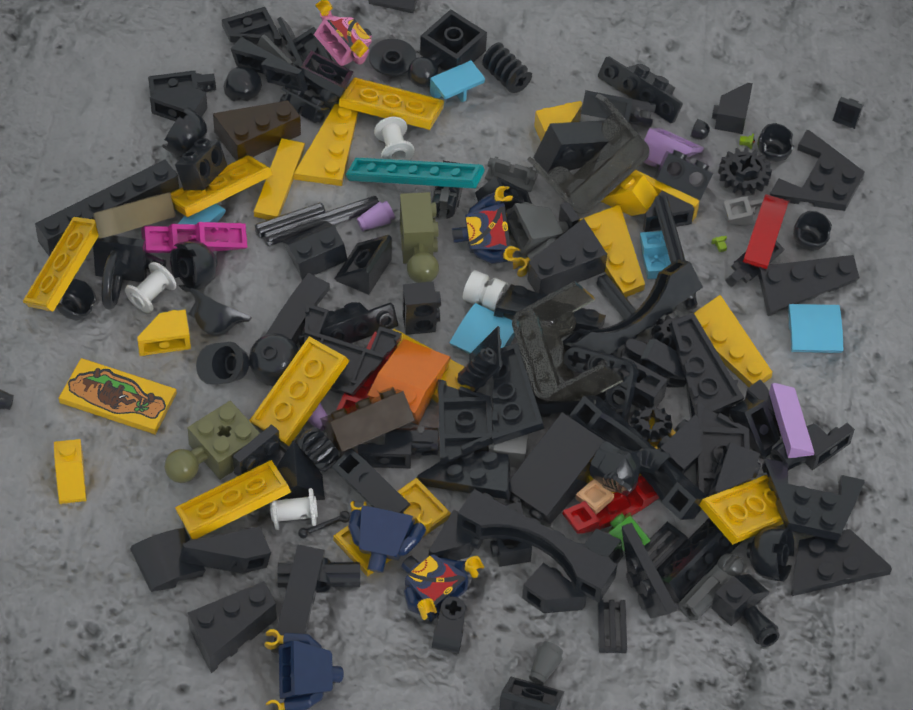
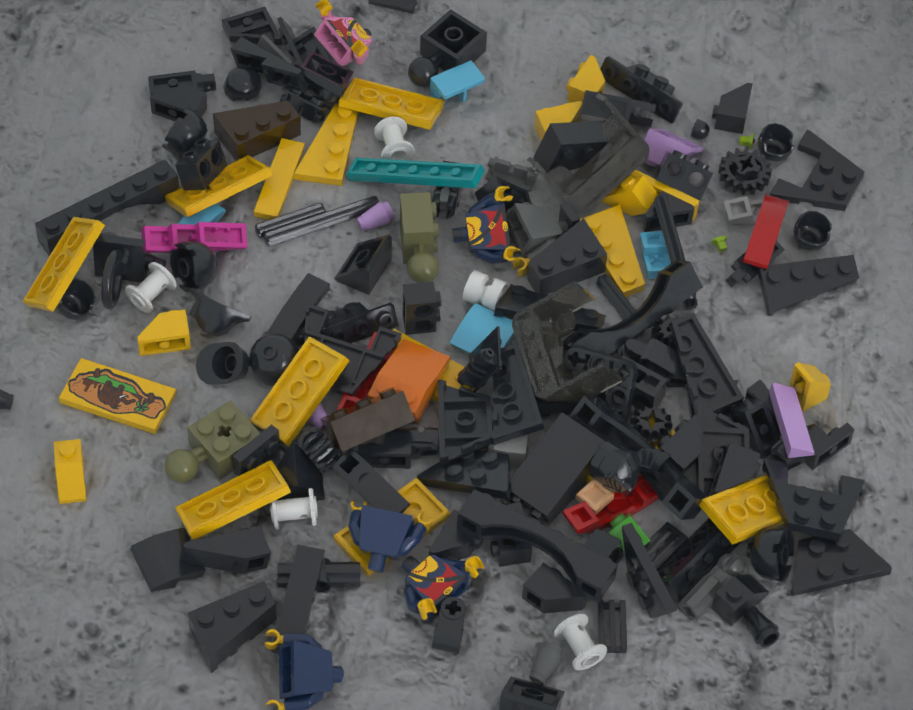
(134, 215): dark tan beam -> none
(316, 249): black slope -> none
(344, 517): black hinge -> none
(391, 57): black dish -> none
(506, 68): black piece -> none
(580, 642): none -> white hose
(588, 78): none -> yellow slope
(732, 342): yellow wing -> none
(809, 384): none -> yellow slope
(815, 328): medium azure slope -> none
(848, 112): black tile -> none

